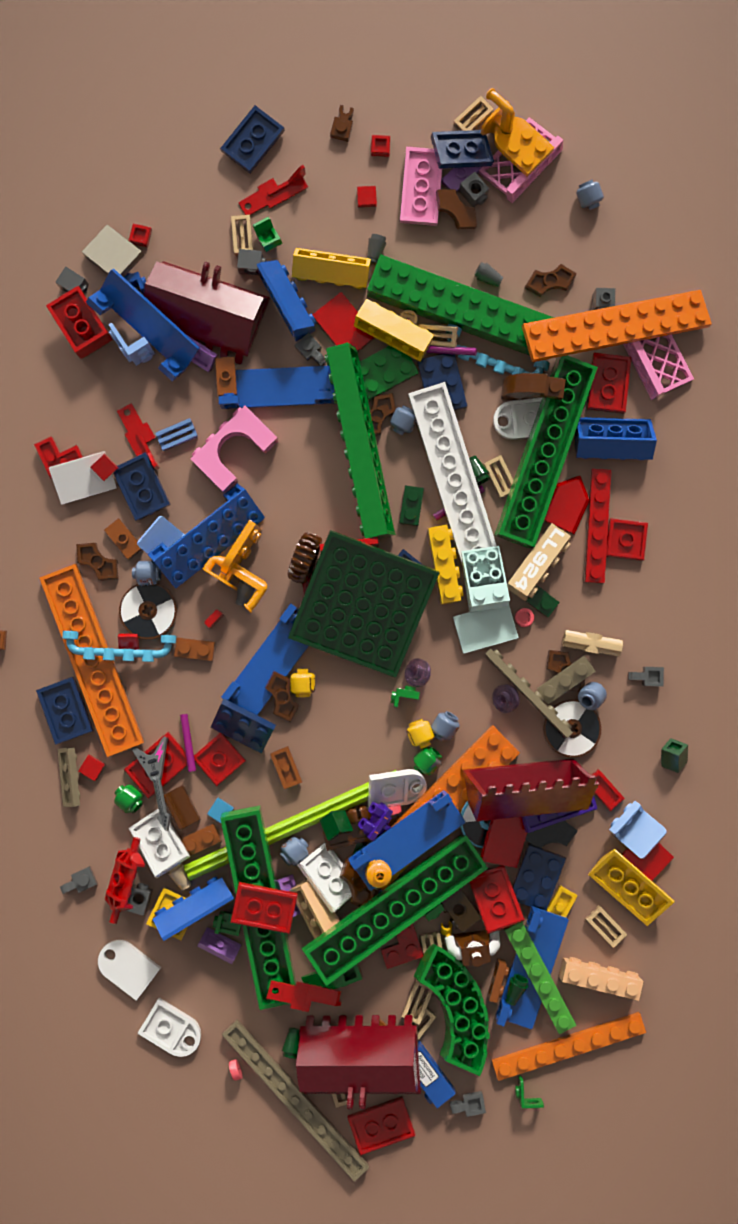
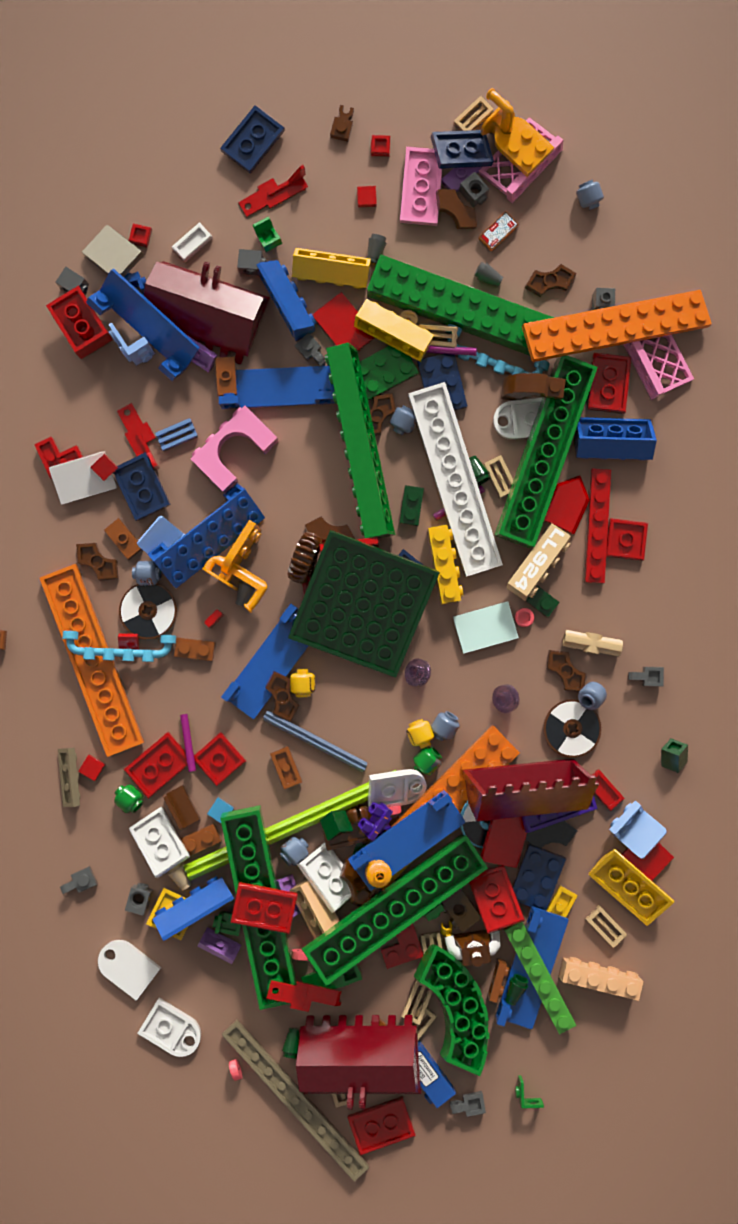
(64, 710): dark blue plate -> none
(122, 879): red plate -> none
(154, 766): dark grey piece -> none
(192, 242): none -> white tile
(240, 218): tan tile -> none
(242, 725): dark blue plate -> none
(298, 954): none -> coral tile
(315, 741): none -> sand blue axle
(322, 528): none -> reddish brown tile
(408, 692): green bracket -> none
(485, 579): light aqua slope -> none
(498, 231): none -> tile
(535, 699): dark tan plate -> none
(566, 679): dark tan plate -> none
(568, 1046): orange plate -> none

